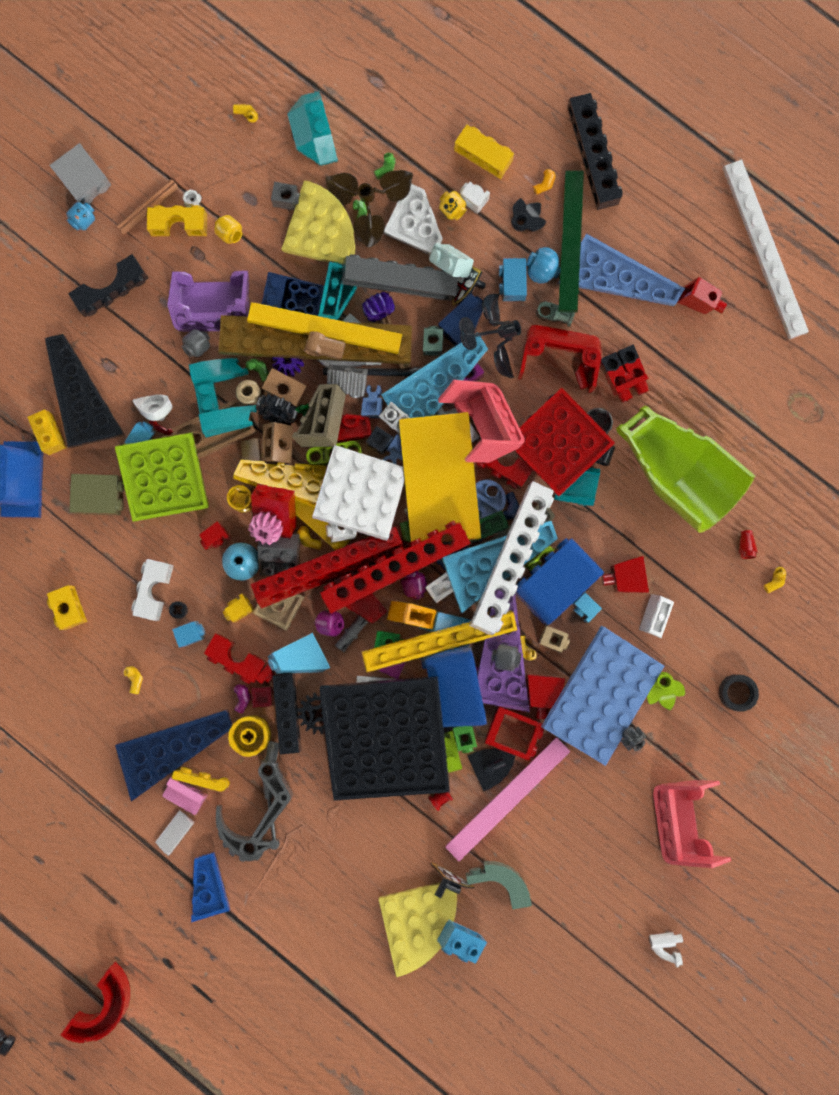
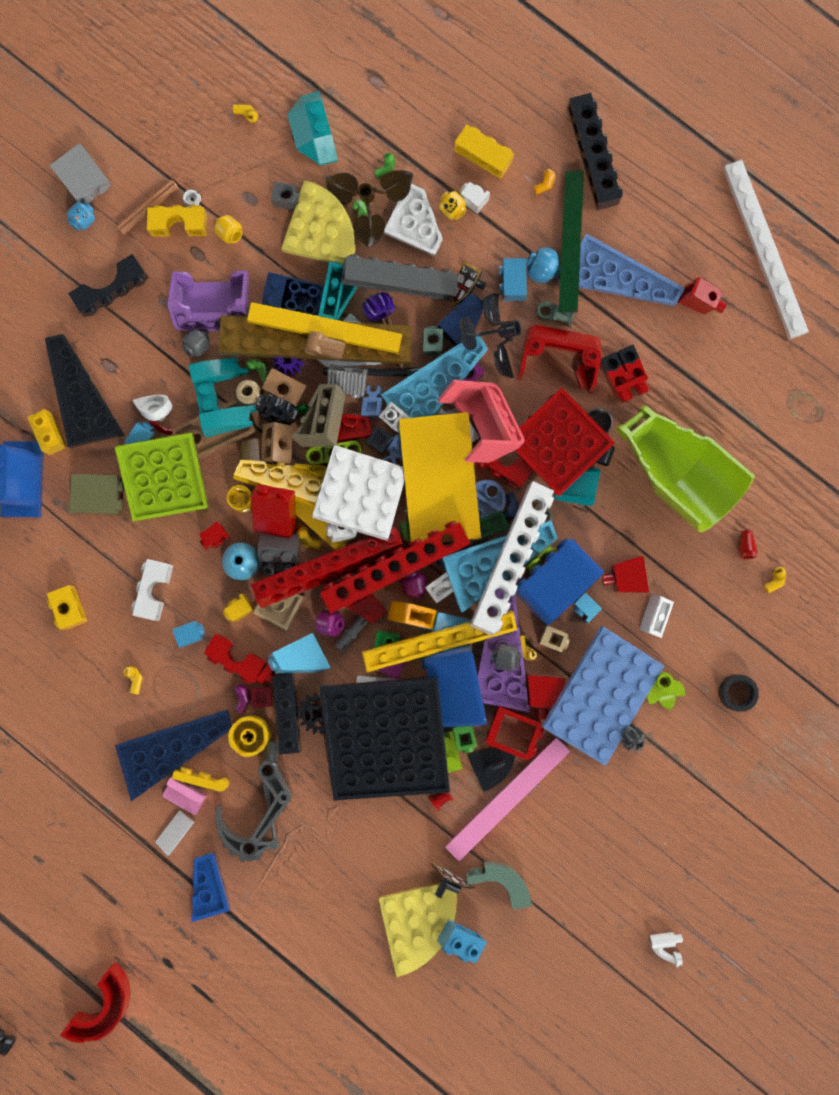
(172, 609): black bush -> none
(265, 528): bright pink gear -> none
(451, 260): light aqua brick -> none
(528, 214): black plate -> none
(678, 825): coral windscreen -> none

